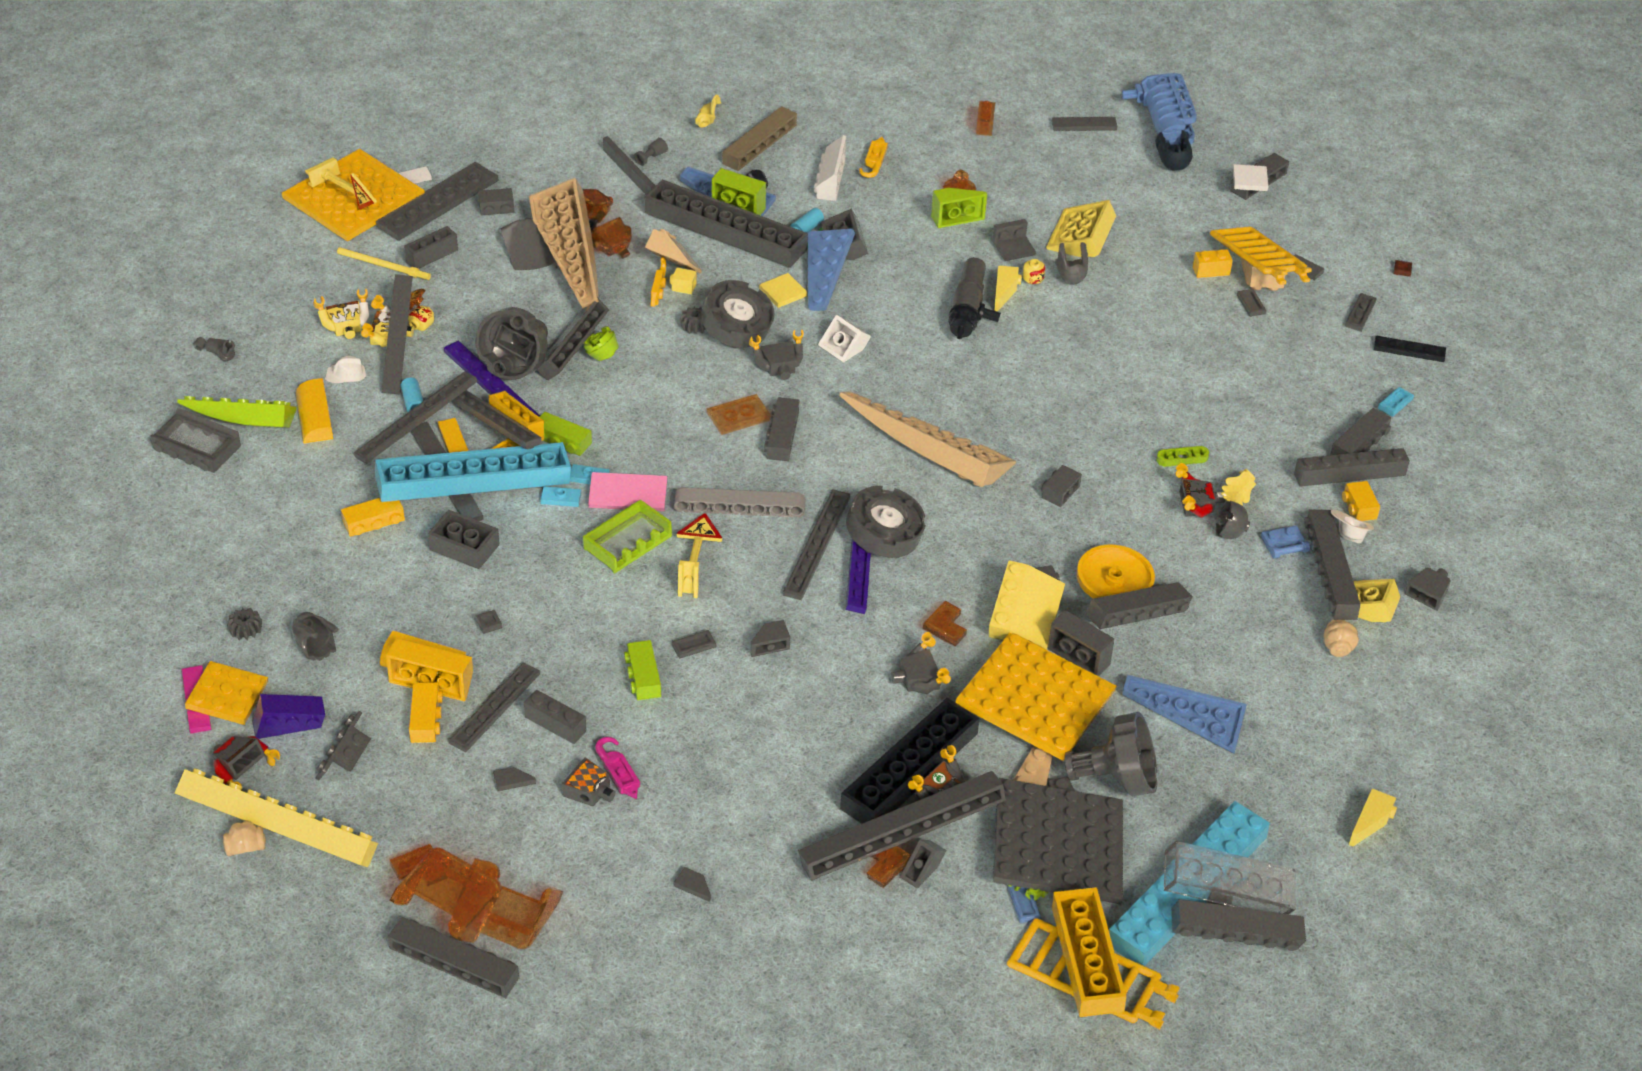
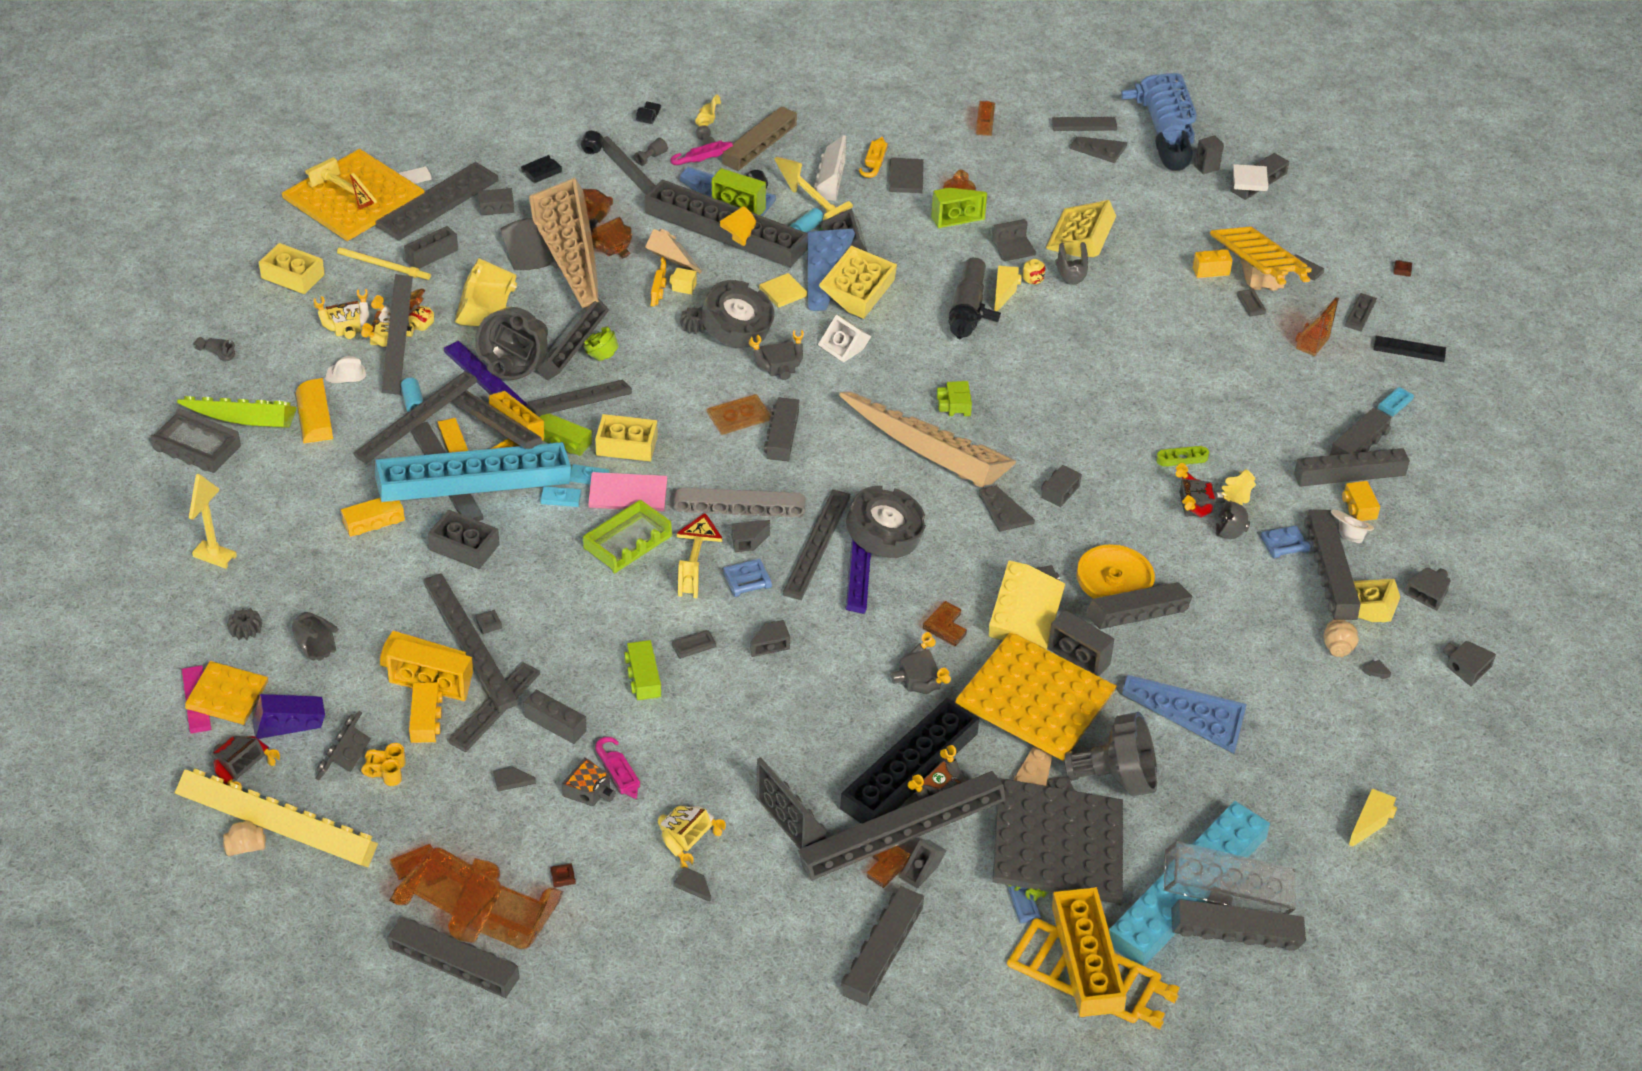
(210, 549): none -> light yellow piece
(291, 268): none -> light yellow brick
(385, 763): none -> yellow piece
(470, 642): none -> dark grey plate
(484, 293): none -> light yellow windscreen
(541, 169): none -> black plate
(562, 875): none -> copper tile
(579, 397): none -> dark grey tile
(591, 142): none -> black head
(626, 437): none -> light yellow brick
(648, 113): none -> black panel
(685, 827): none -> light yellow torso
(701, 153): none -> dark pink plate
(703, 133): none -> dark grey piece
(739, 225): none -> yellow slope
(744, 573): none -> medium blue plate
(749, 535): none -> dark grey slope
(787, 808): none -> dark grey slope
(791, 173): none -> light yellow piece
(859, 281): none -> light yellow slope
(882, 946): none -> dark grey brick
(906, 175): none -> dark grey tile
(955, 398): none -> lime hips
(1004, 510): none -> dark grey wing
(1100, 148): none -> dark grey wing
(1209, 154): none -> dark grey brick
(1318, 330): none -> clear orange slope
(1377, 669): none -> dark grey tile
(1469, 661): none -> dark grey torso

